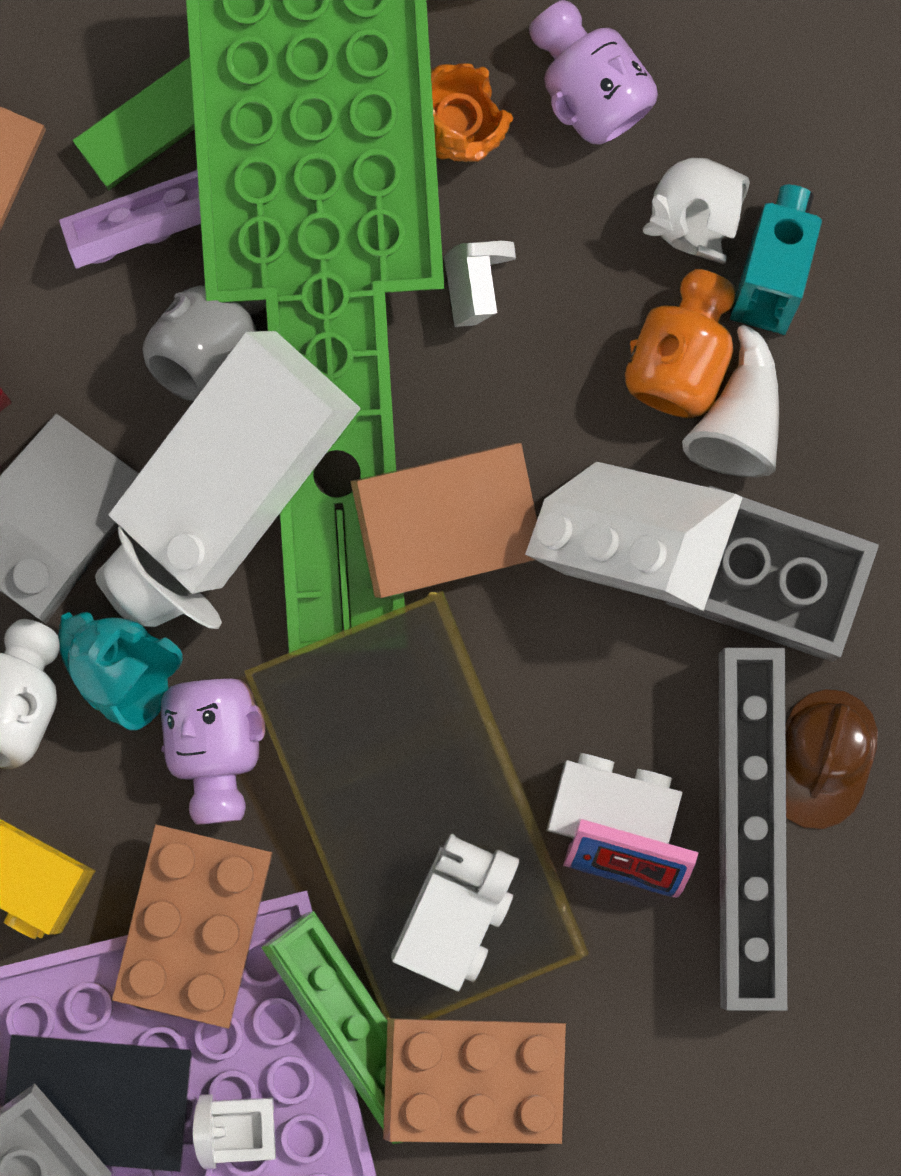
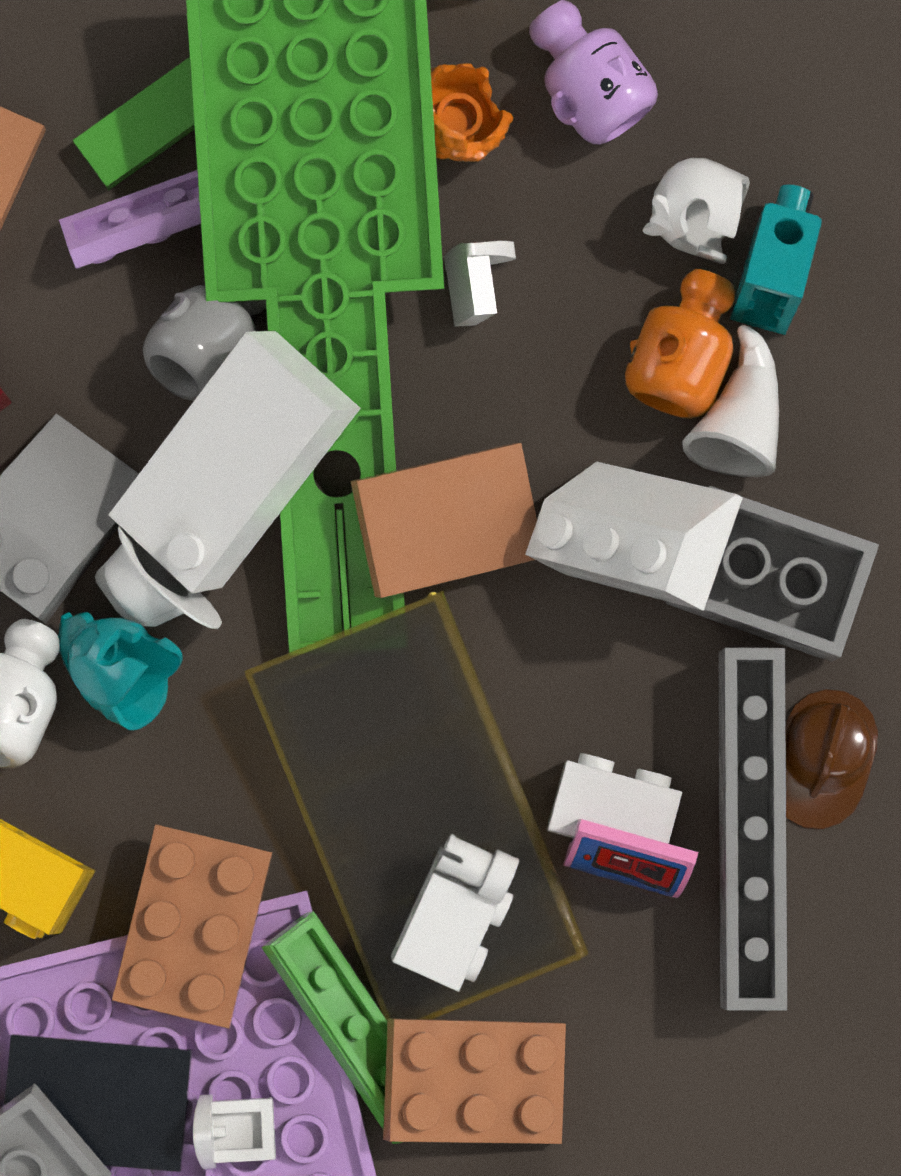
(212, 737): lavender piece -> none

